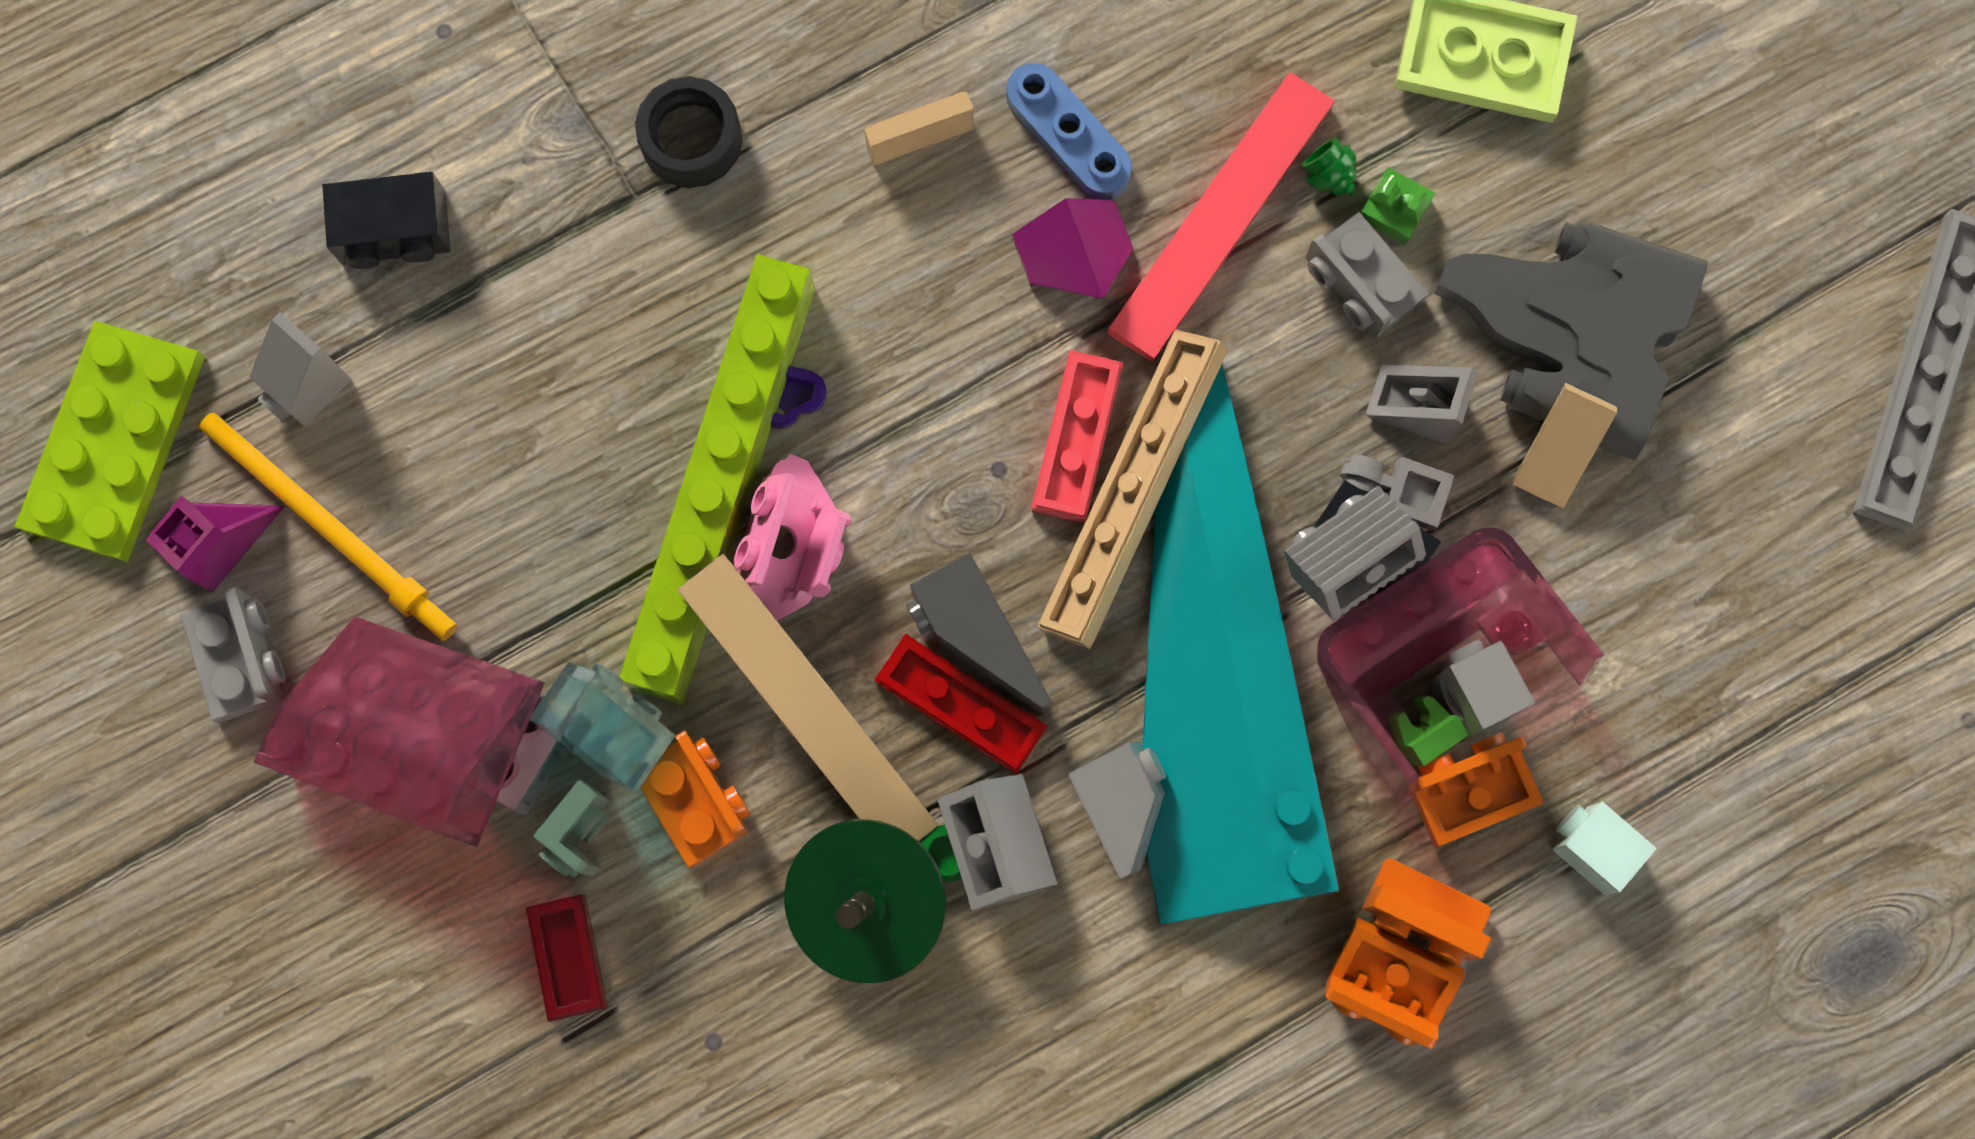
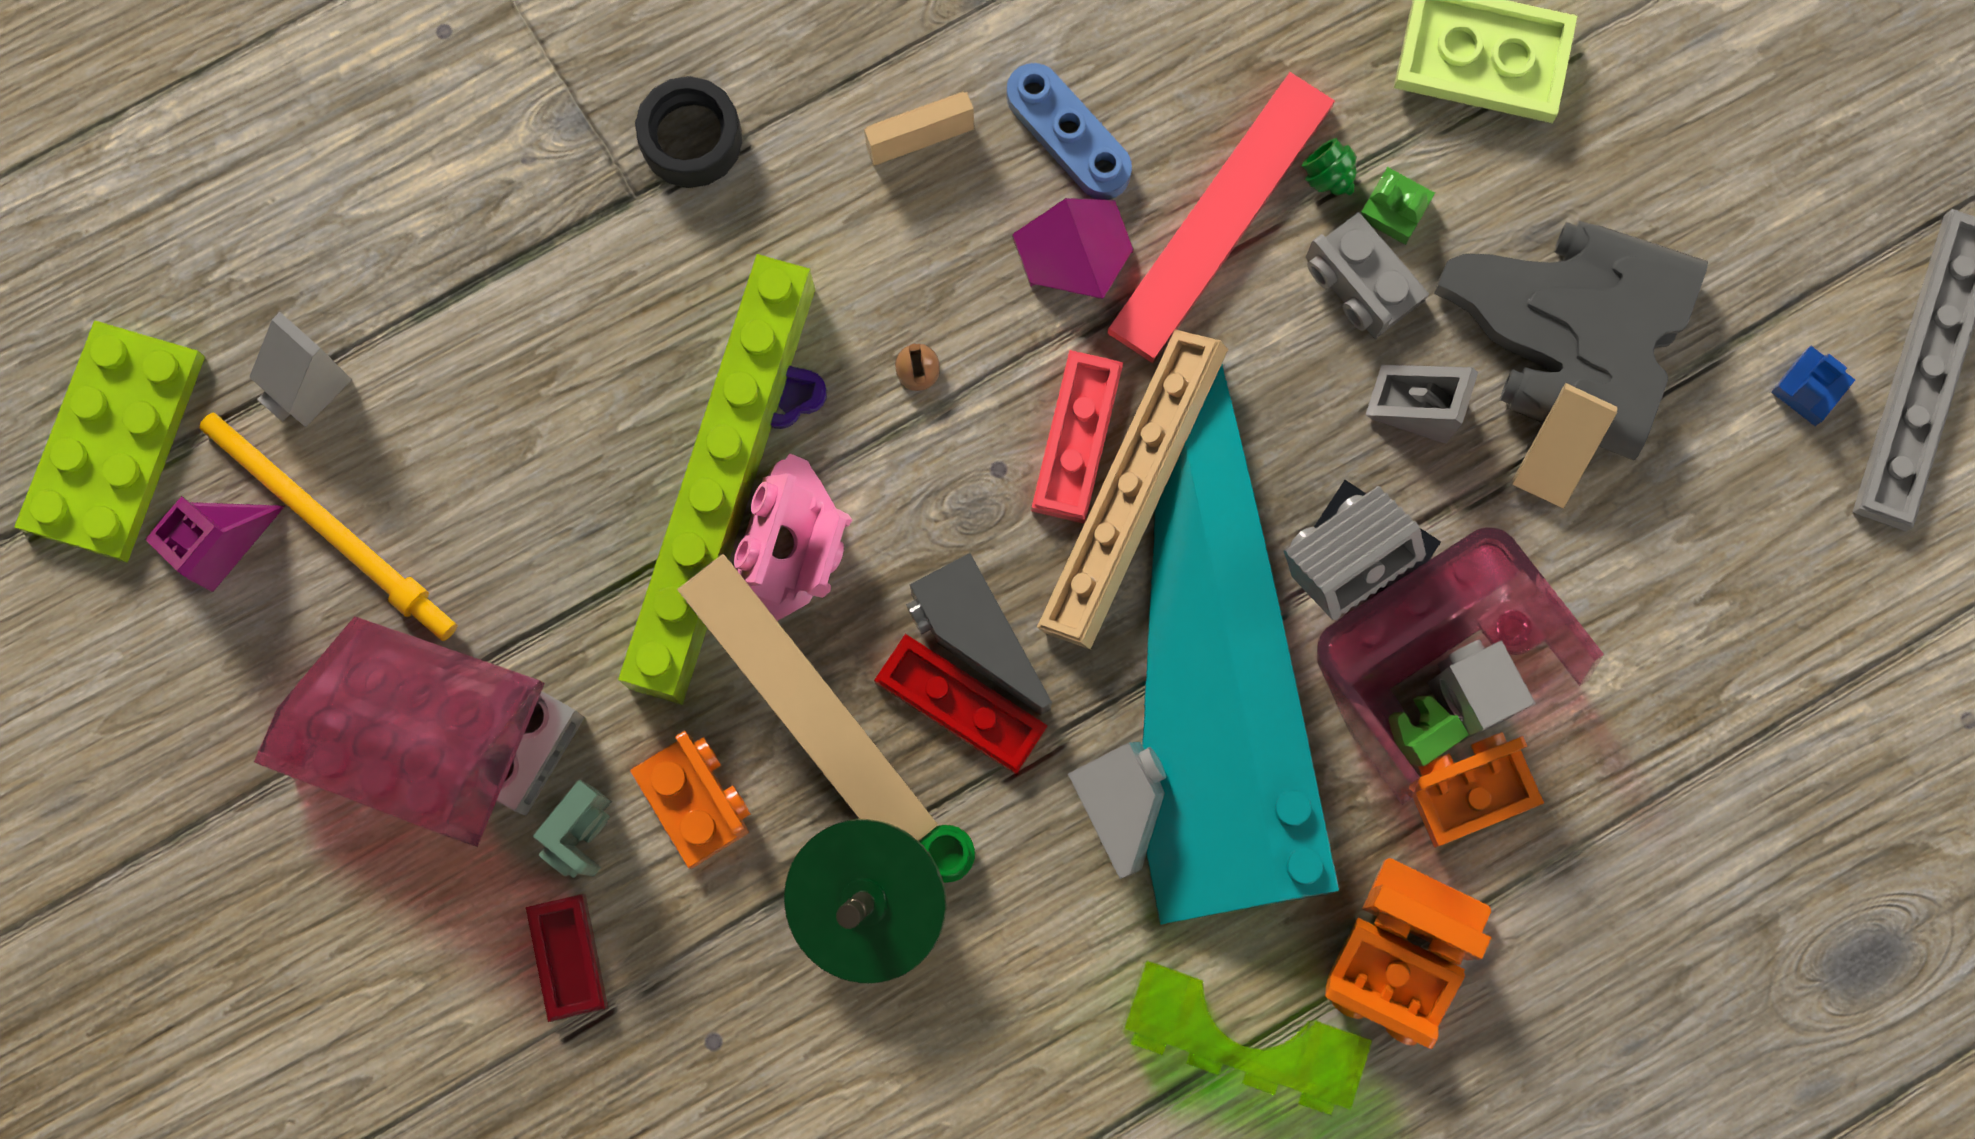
(233, 655): light grey bracket -> none
(386, 219): black brick -> none
(603, 724): clear light blue brick -> none
(905, 371): none -> medium nougat hinge
(997, 841): light grey brick -> none
(1316, 1061): none -> clear neon green arch
(1413, 486): light grey plate -> none
(1602, 847): light aqua brick -> none
(1813, 385): none -> blue tile

